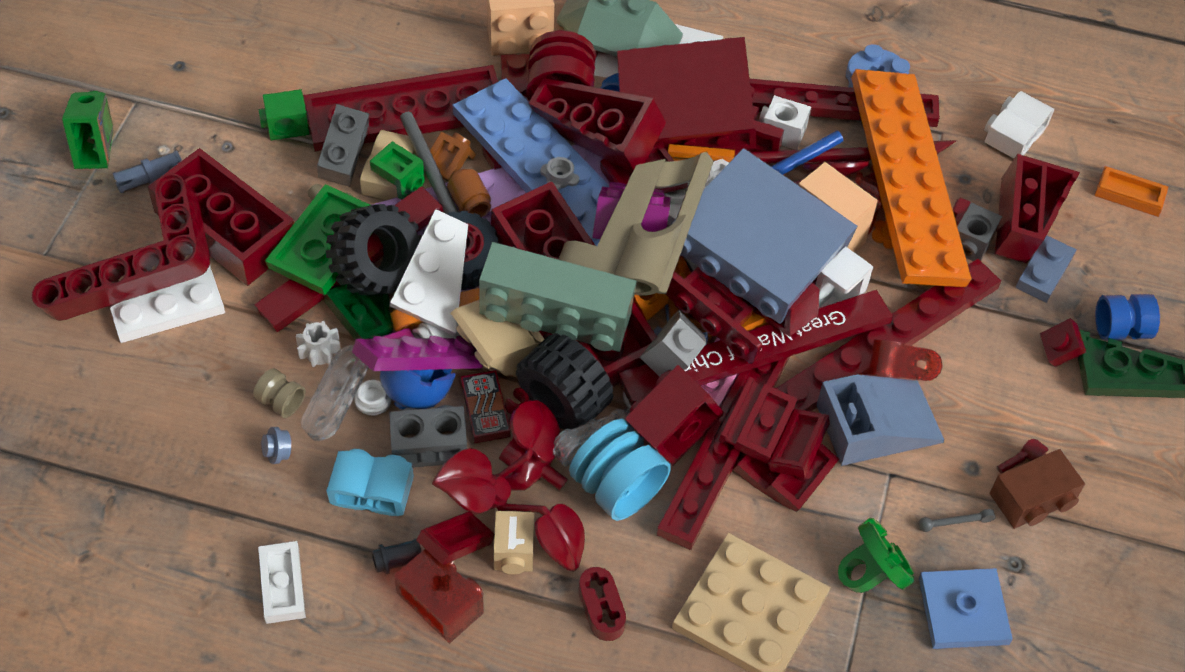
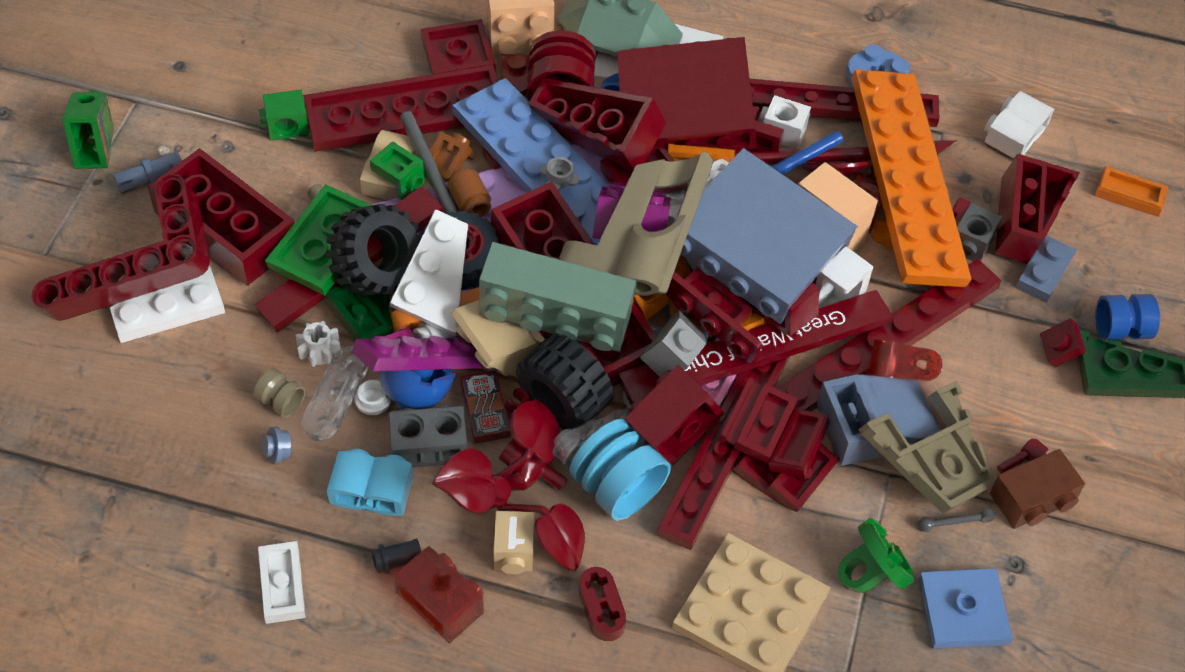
(343, 145): dark grey brick -> none
(455, 537): dark red tile -> none
(457, 46): none -> dark red plate
(943, 466): none -> dark tan wing

